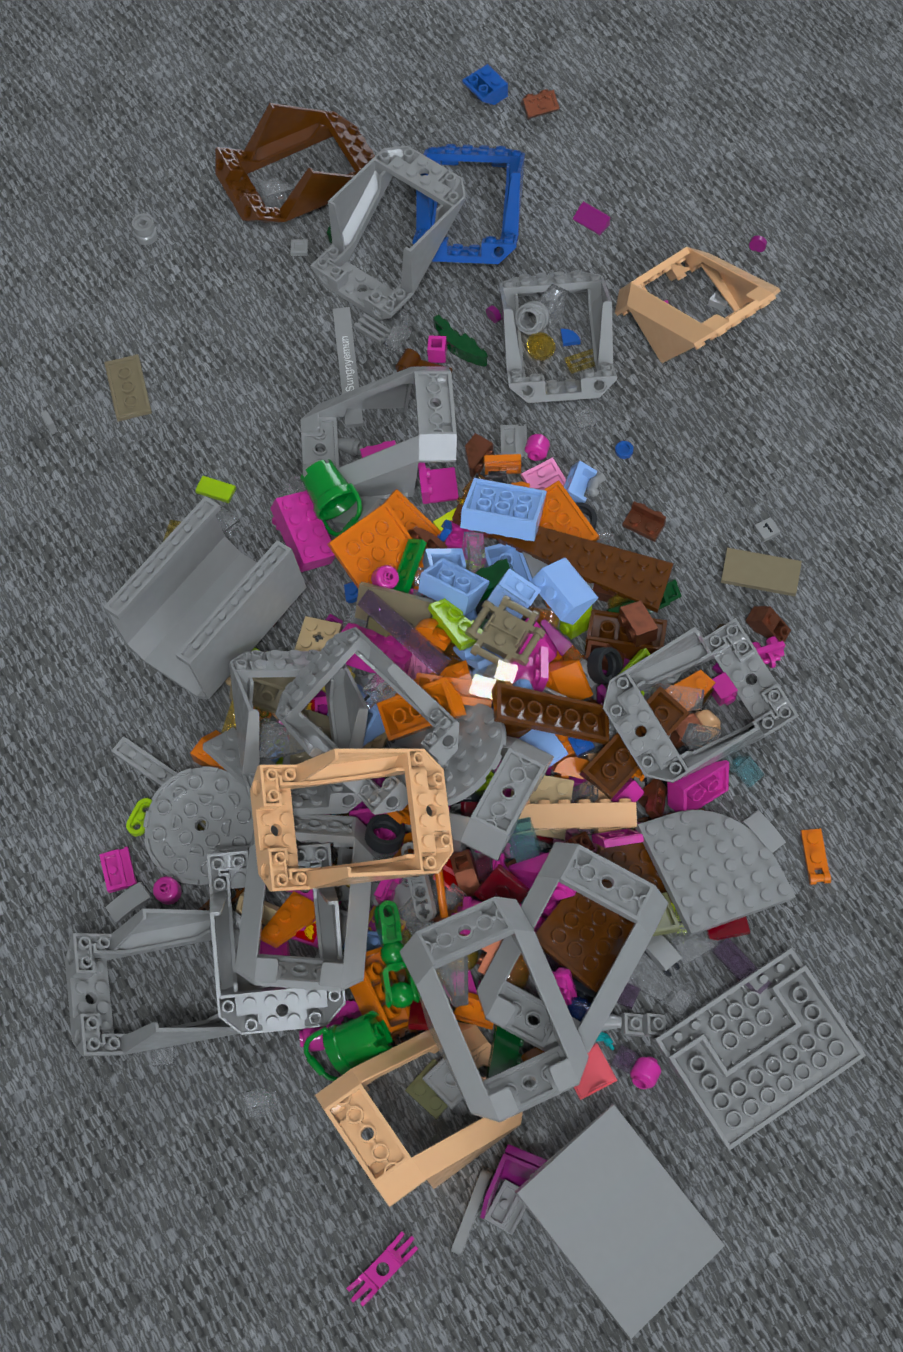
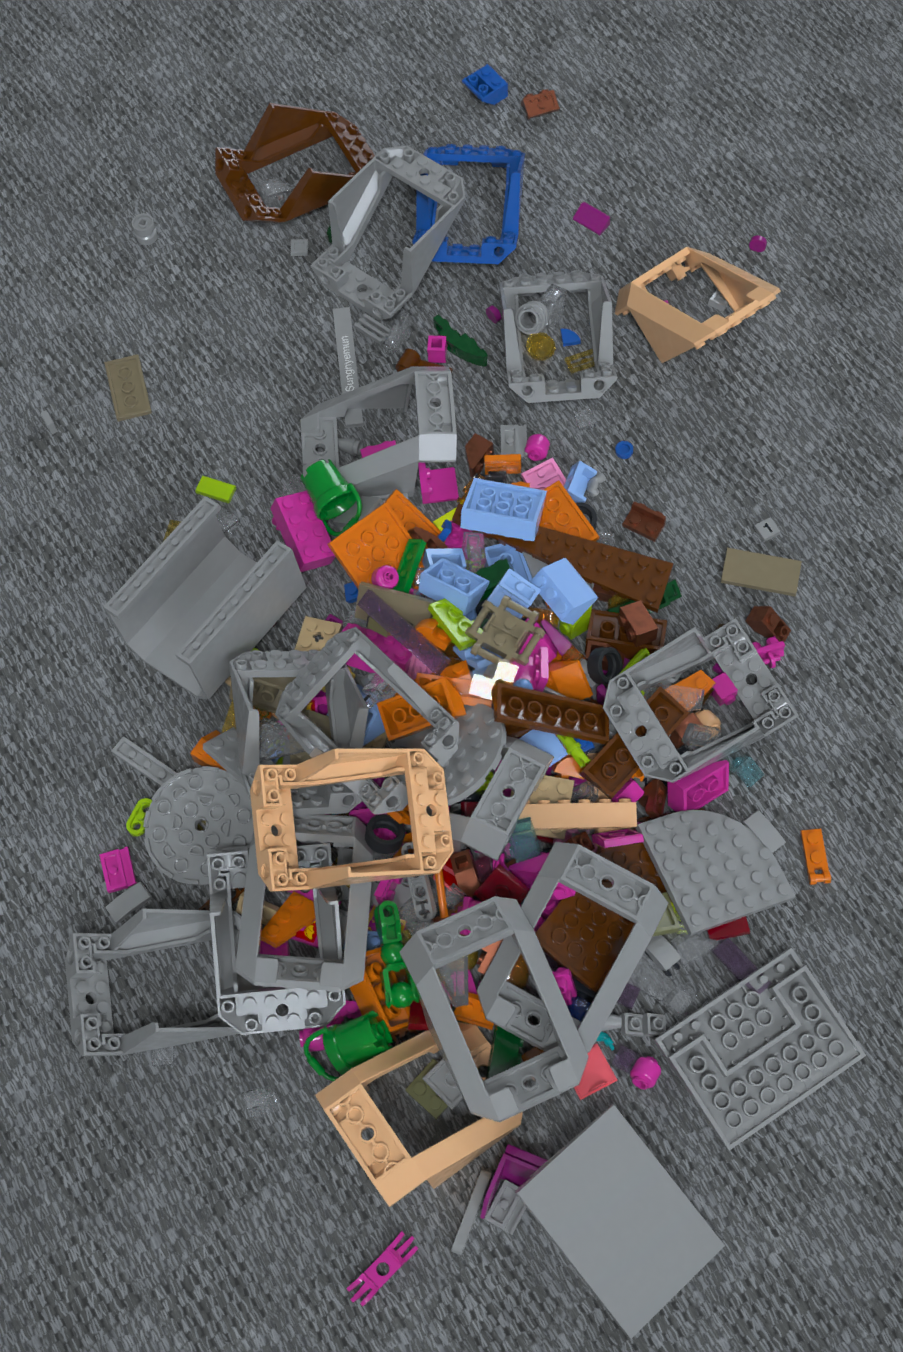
(167, 890): dark pink head -> none
(573, 748): none -> lime pin

